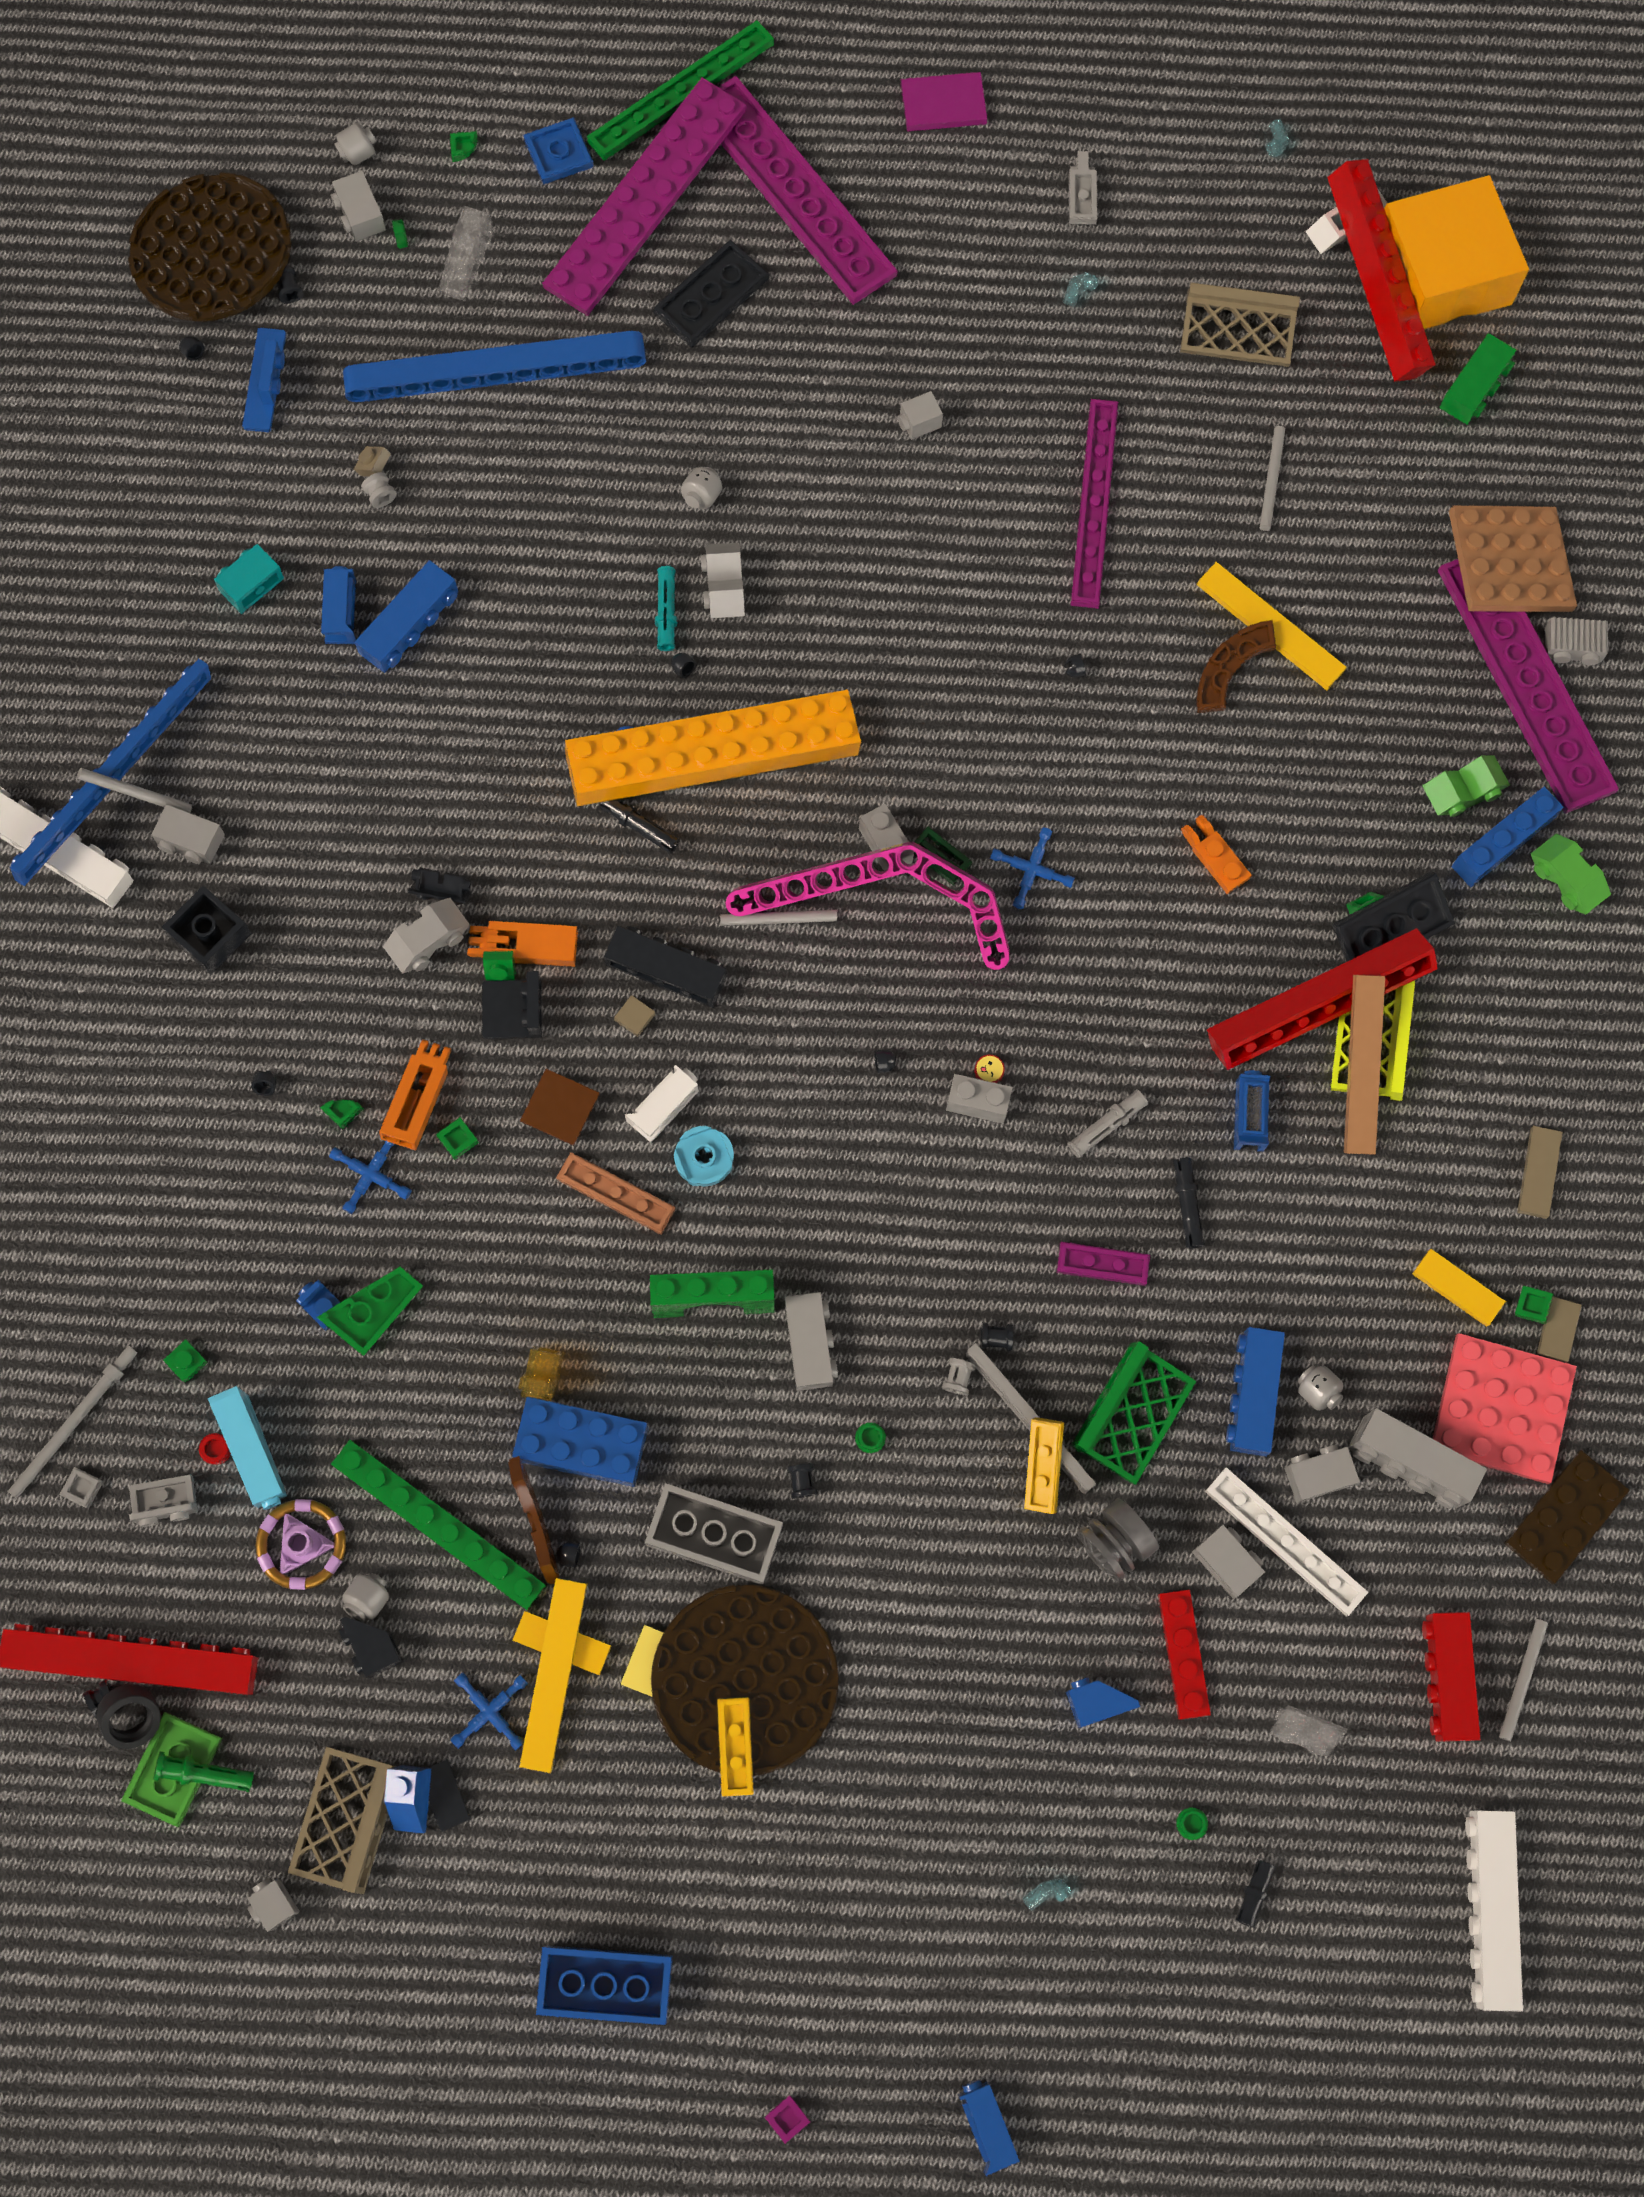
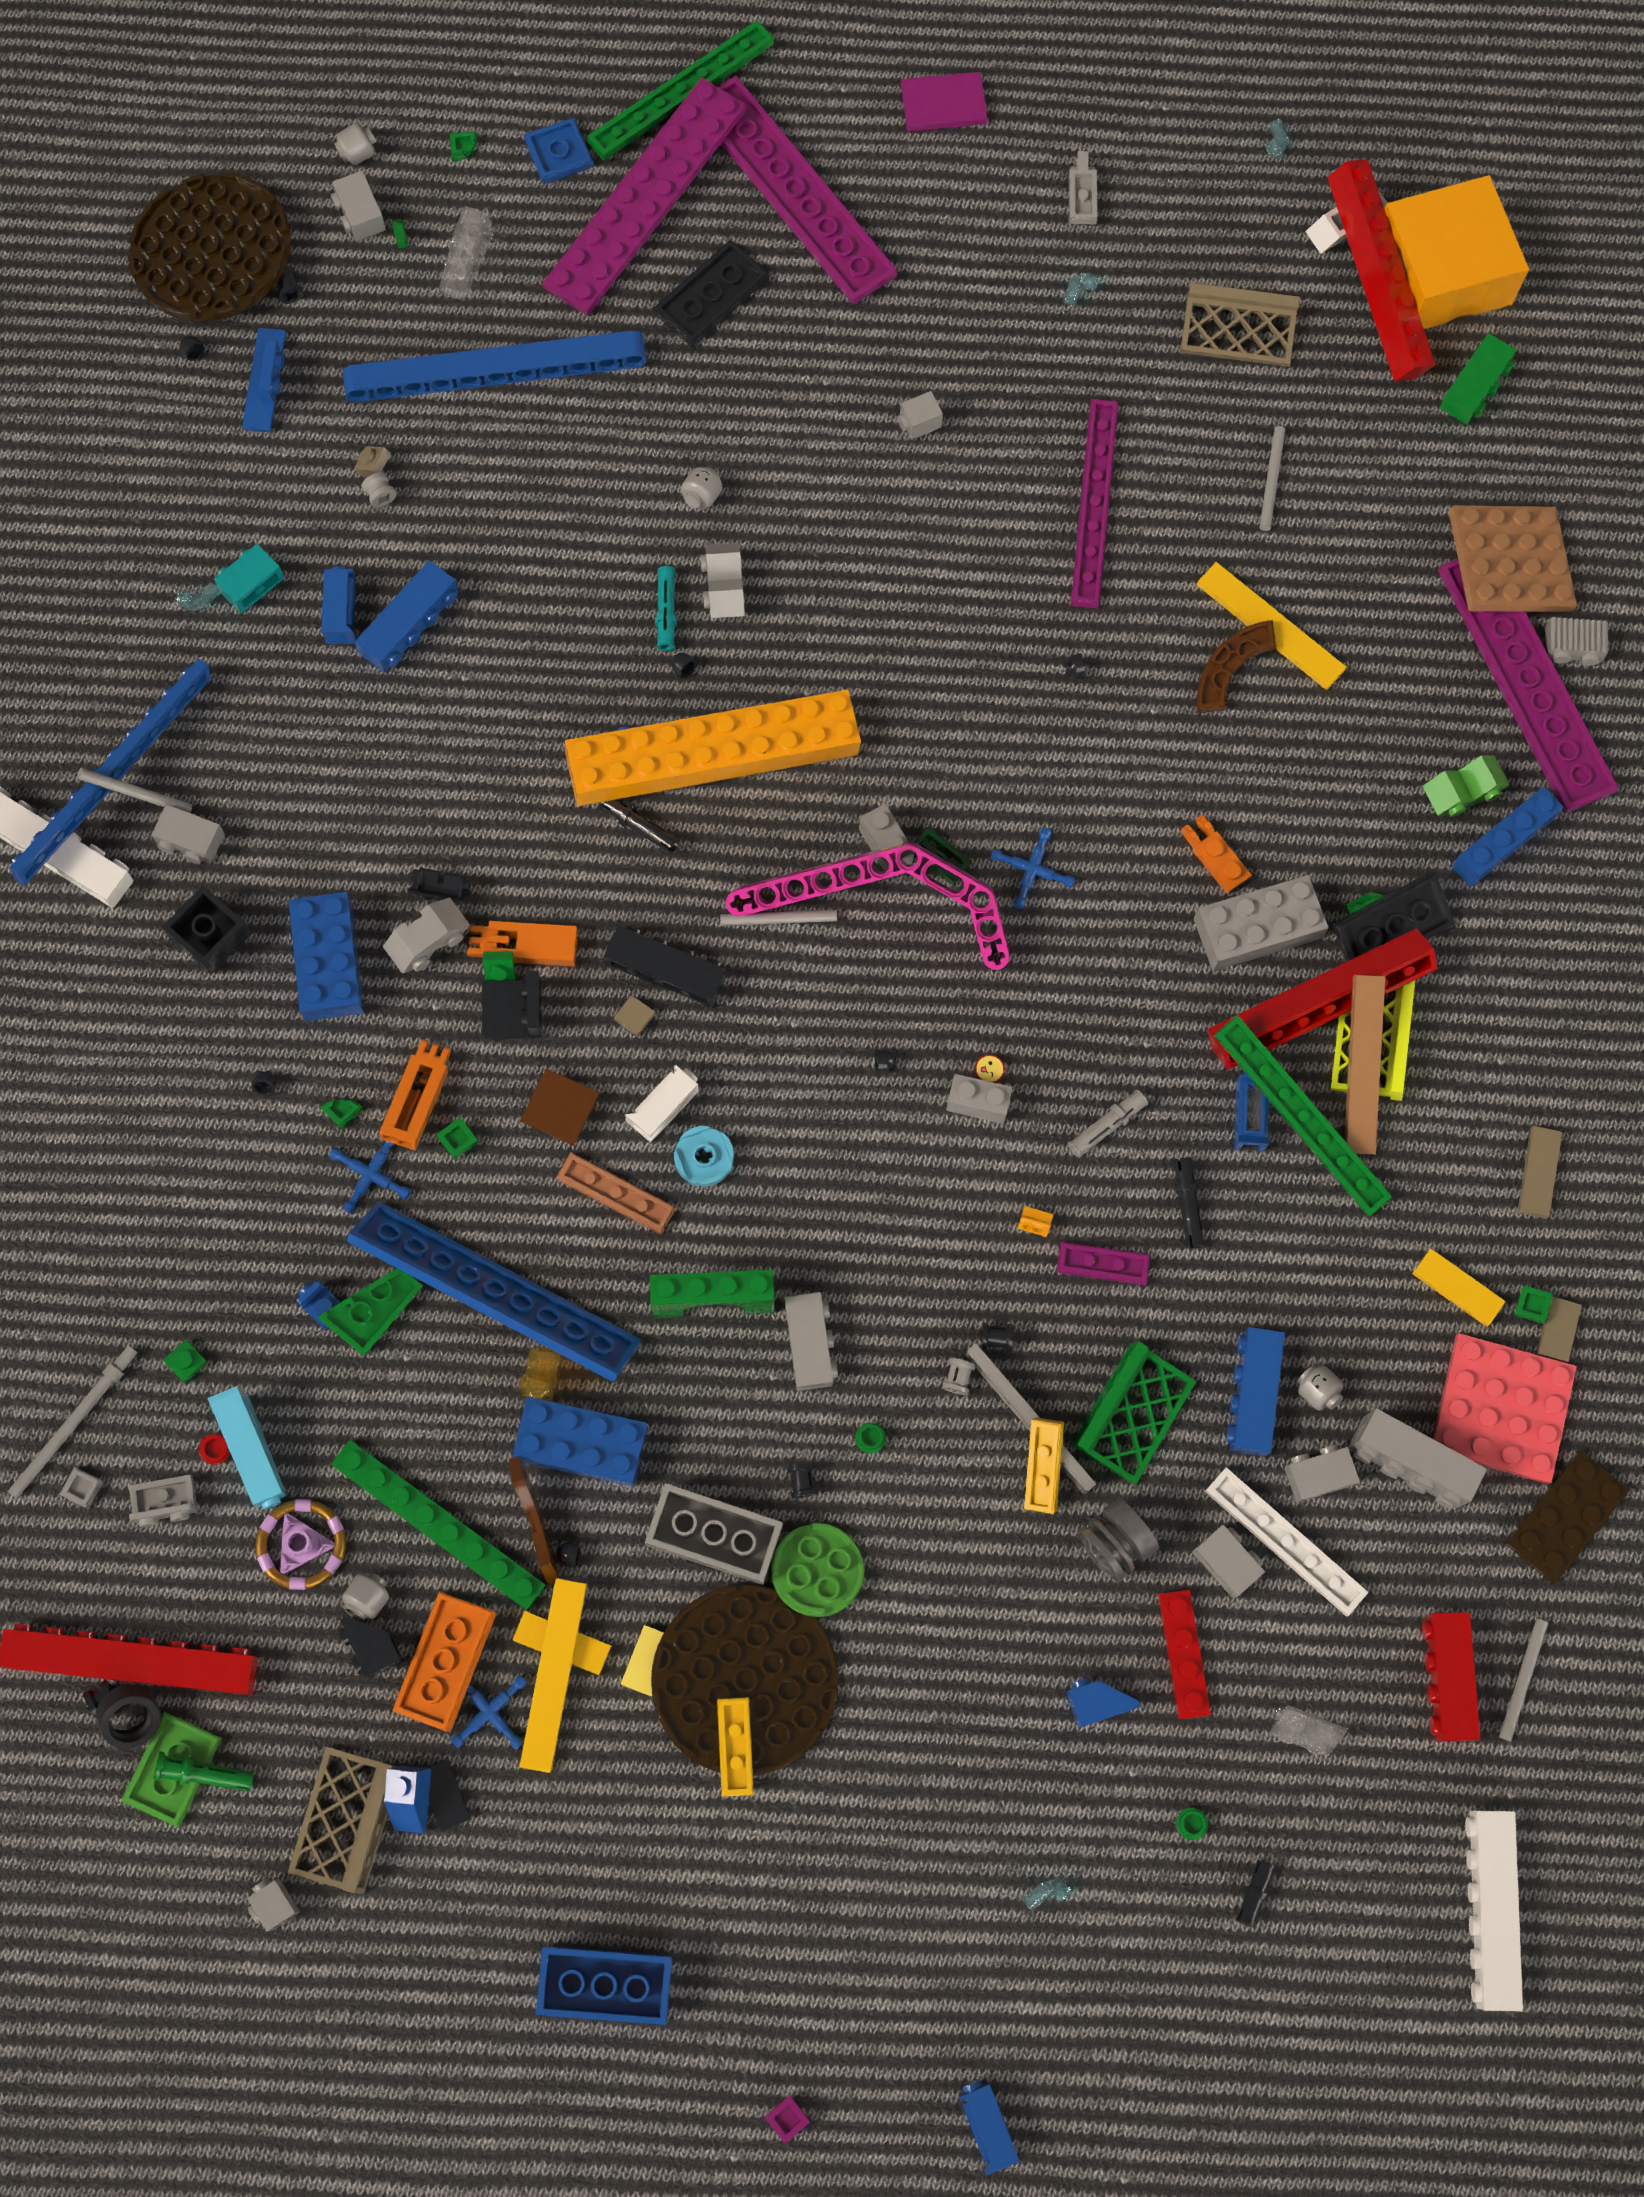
(197, 601): none -> clear light blue arm
(326, 956): none -> blue brick
(444, 1662): none -> orange tile
(494, 1291): none -> blue plate
(817, 1570): none -> bright green tile
(1035, 1221): none -> light orange piece
(1260, 923): none -> light grey brick
(1302, 1115): none -> green plate
(1579, 883): bright green brick -> none

